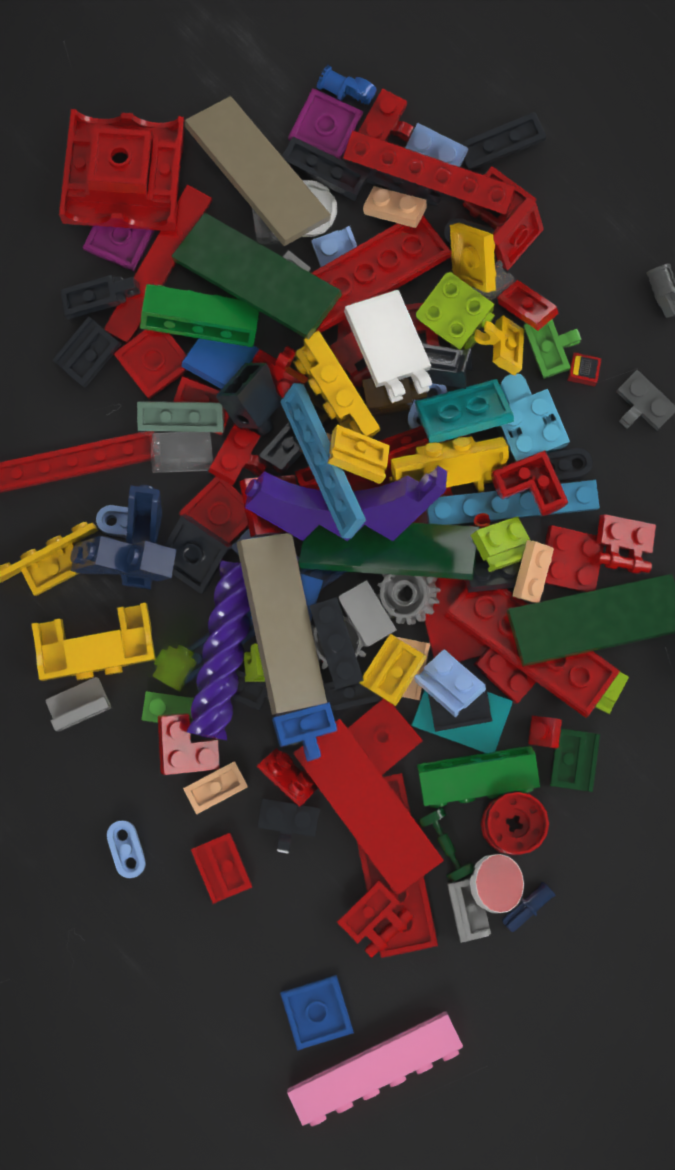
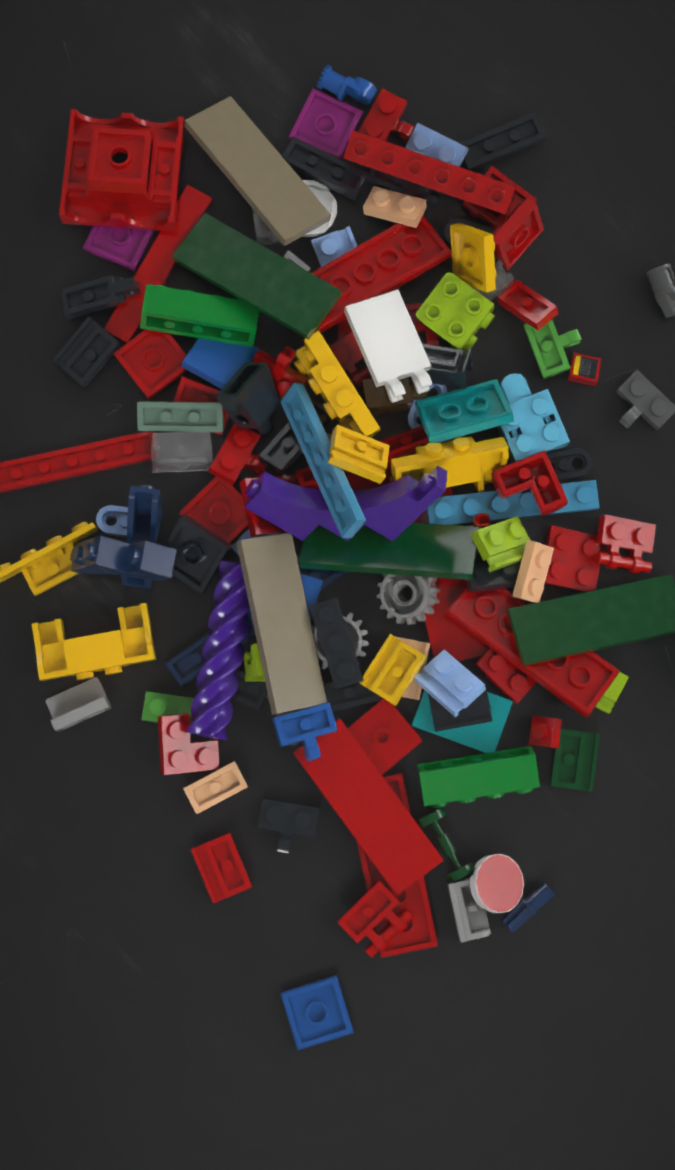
(123, 850): light blue plate -> none
(174, 666): clear neon green brick -> none
(290, 779): red hinge -> none
(366, 614): light grey panel -> none
(375, 1068): bright pink brick -> none
(507, 342): yellow plate -> none
(529, 816): red wheel -> none

